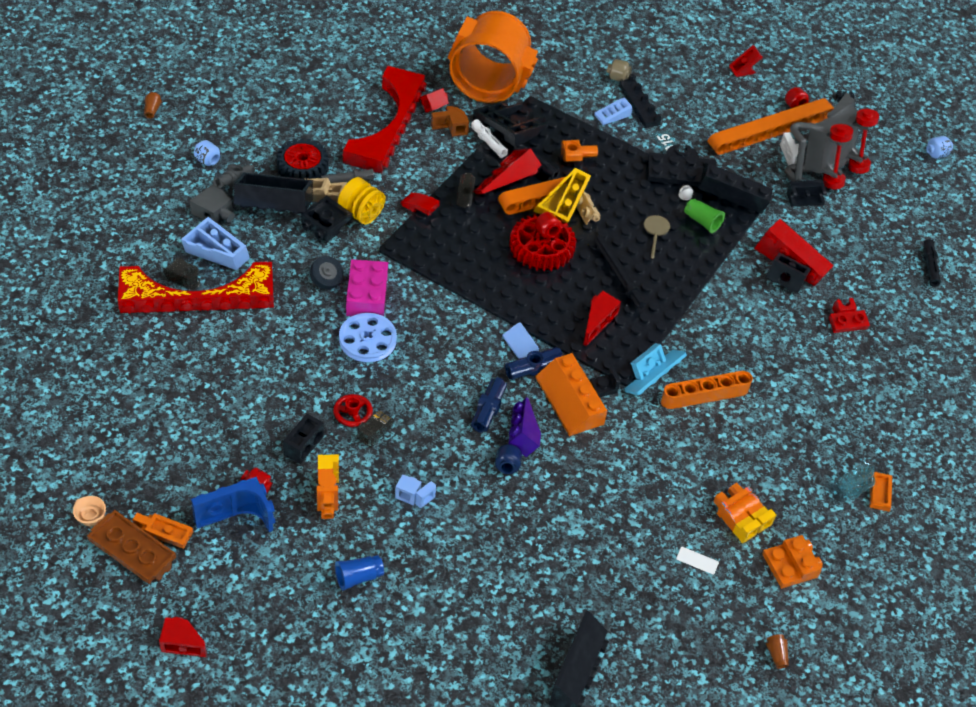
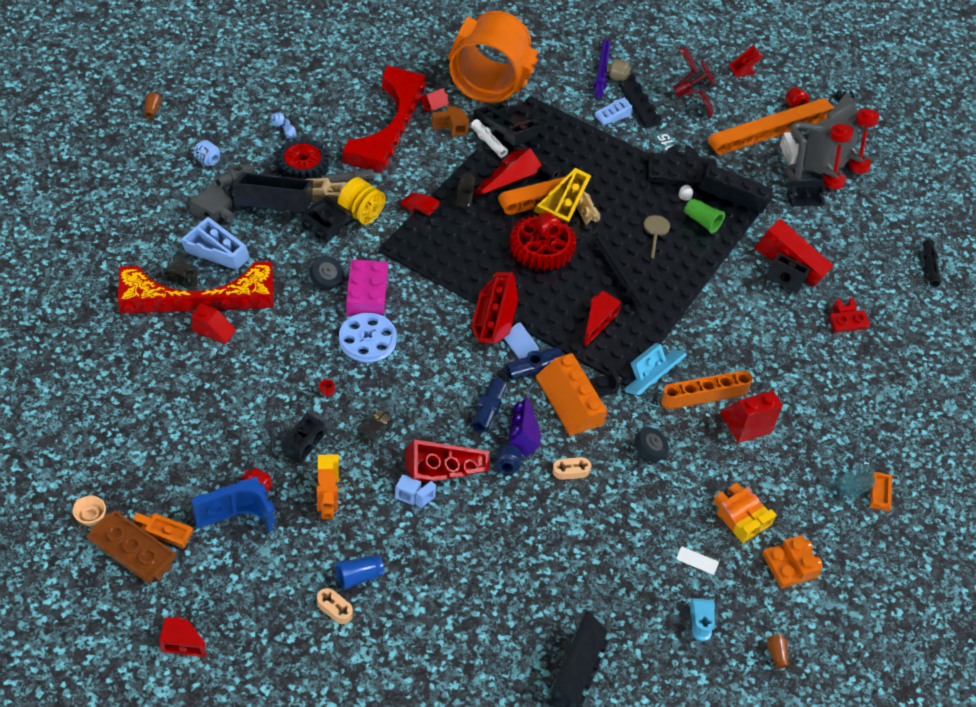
(211, 324): none -> red slope
(278, 120): none -> light blue piece
(327, 387): none -> red hinge
(337, 603): none -> light nougat beam
(353, 404): red piece -> none
(440, 461): none -> red wedge
(495, 308): none -> red wedge
(571, 468): none -> light nougat beam
(574, 151): orange piece -> none
(600, 84): none -> dark purple axle
(651, 444): none -> black wheel
(685, 87): none -> dark red plant
(702, 618): none -> medium azure piece
(752, 416): none -> red slope
(939, 147): light blue head -> none

